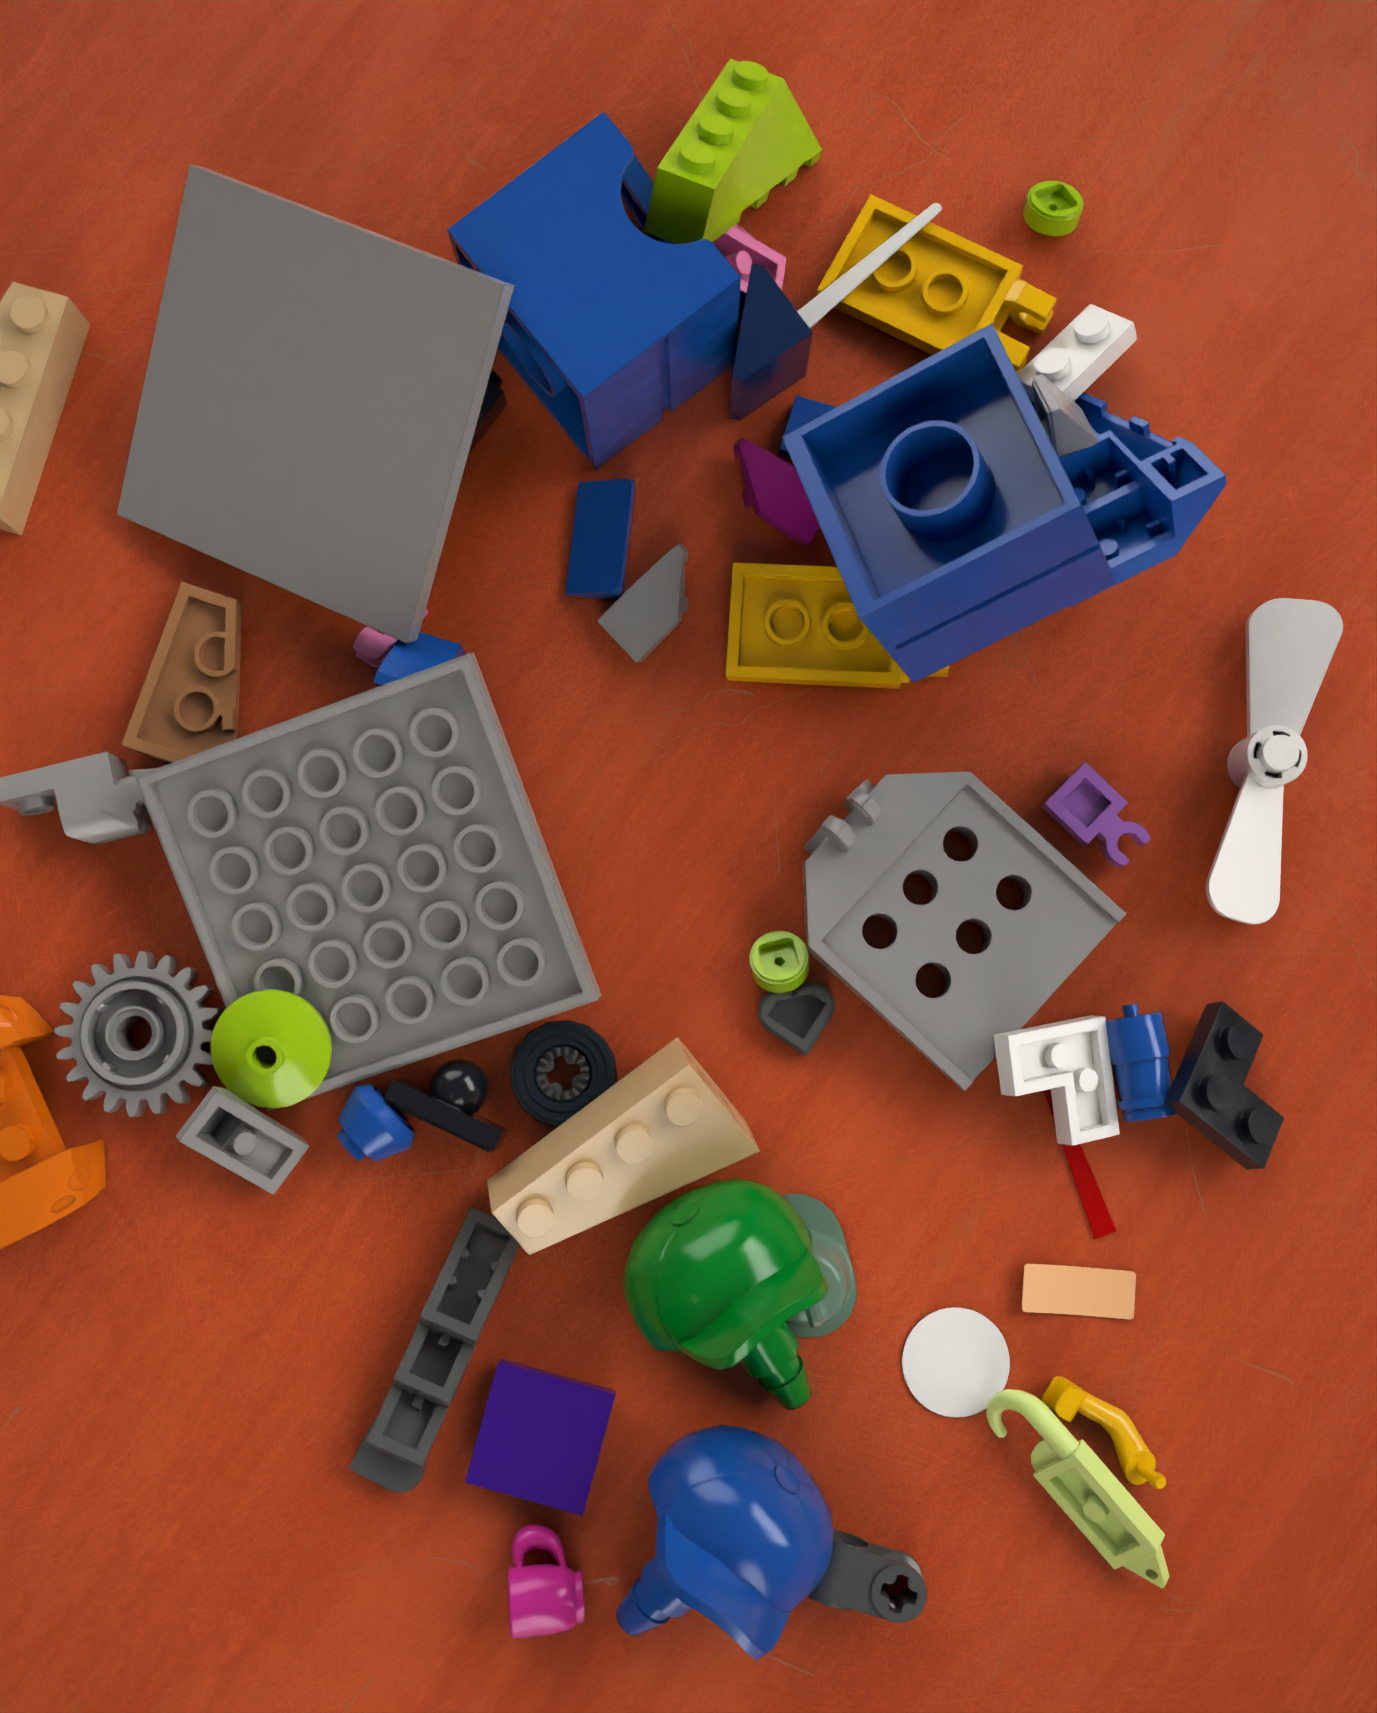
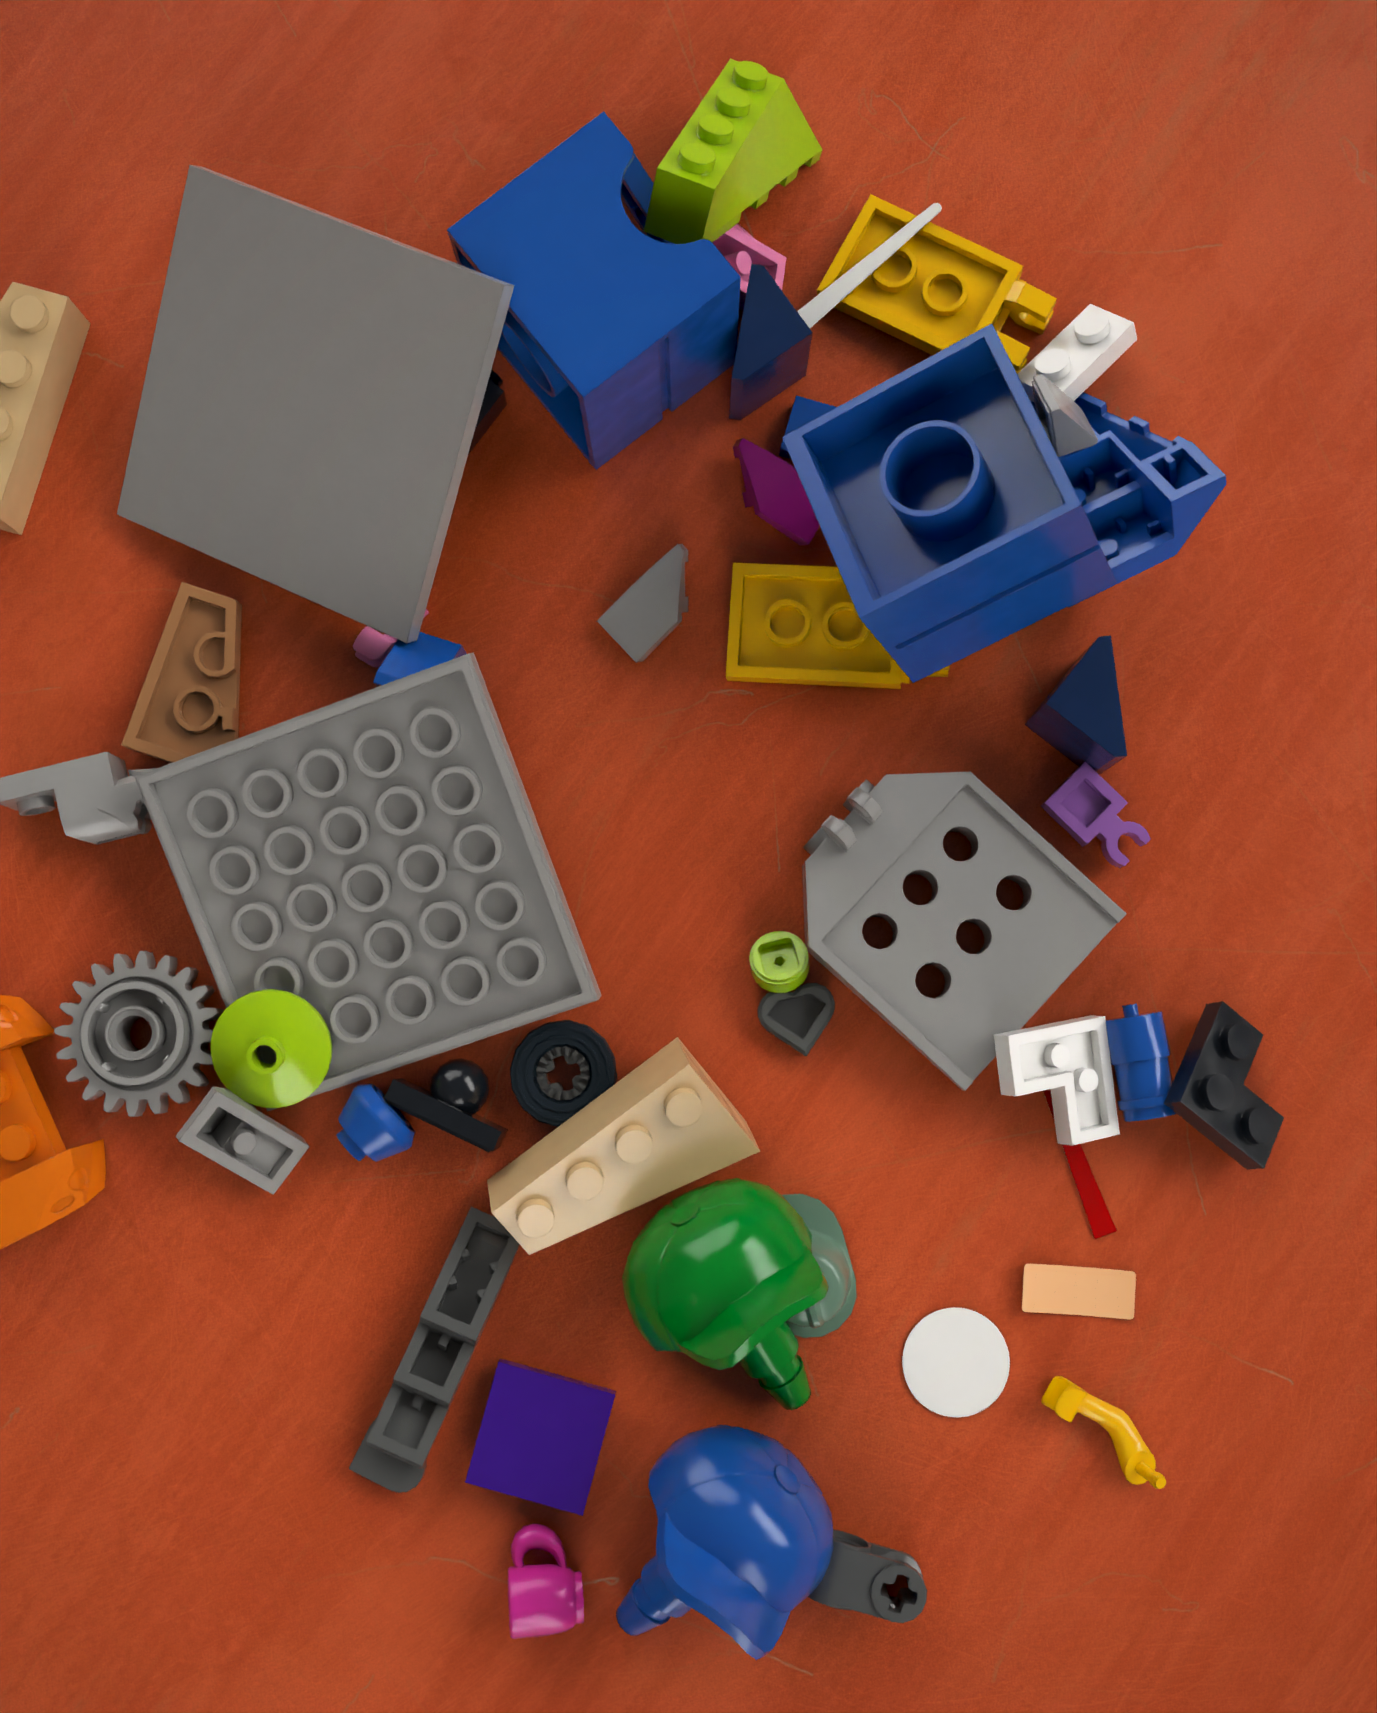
(601, 539): blue slope -> none
(1053, 208): lime tile -> none
(1085, 711): none -> dark blue slope
(1086, 1489): yellowish green plate -> none
(1286, 662): white piece -> none

